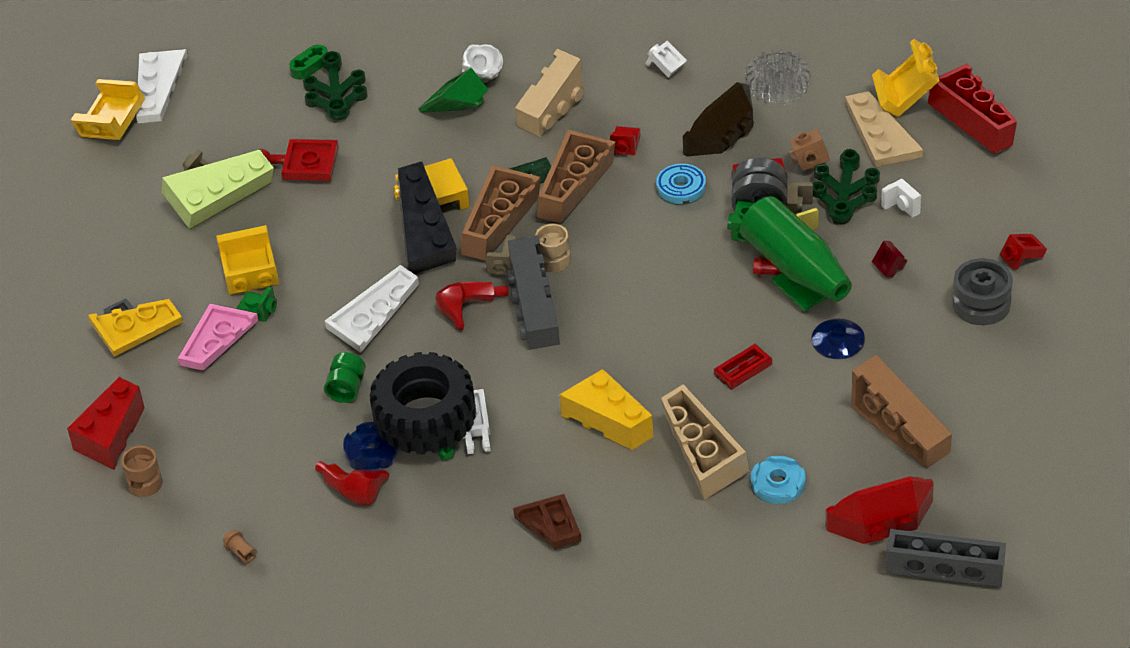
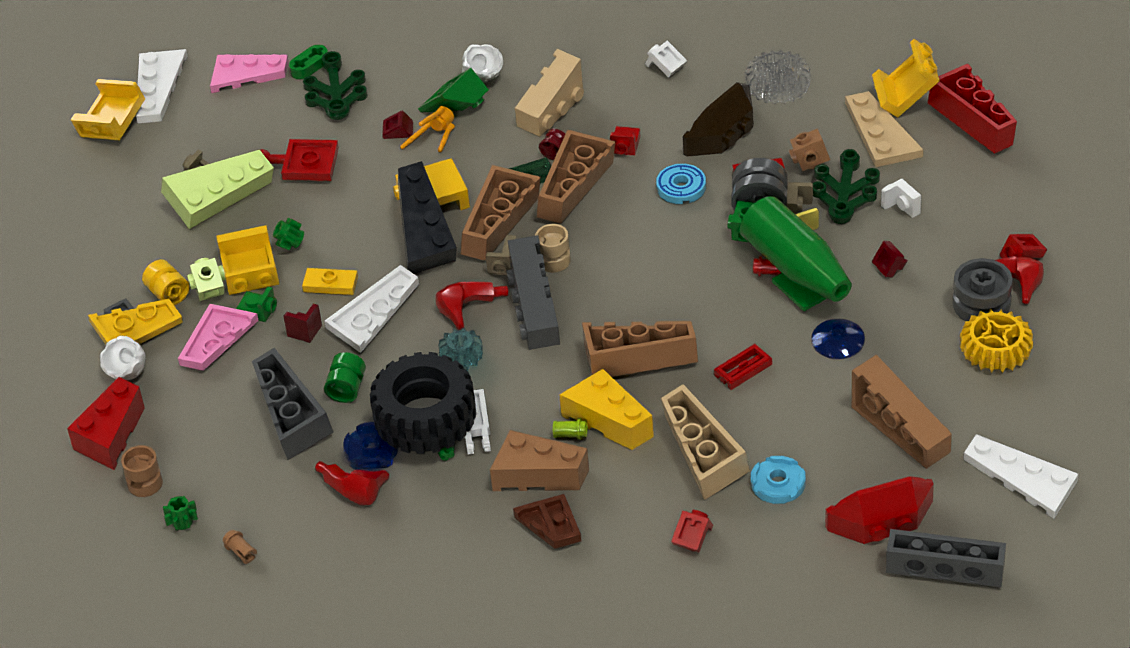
(122, 358): none -> white hair
(165, 281): none -> yellow wheel
(180, 513): none -> green gear
(206, 278): none -> yellowish green brick
(244, 68): none -> bright pink wing
(288, 234): none -> green gear
(293, 409): none -> dark grey wedge
(302, 325): none -> dark red panel
(330, 281): none -> yellow plate
(397, 126): none -> dark red slope
(438, 120): none -> light orange plant
(462, 347): none -> clear light blue gear
(538, 462): none -> medium nougat wedge
(551, 143): none -> dark red wheel
(570, 429): none -> lime pin
(639, 346): none -> medium nougat wedge
(691, 530): none -> red bracket
(996, 340): none -> yellow gear
(1027, 272): none -> red animal
(1032, 477): none -> white wing

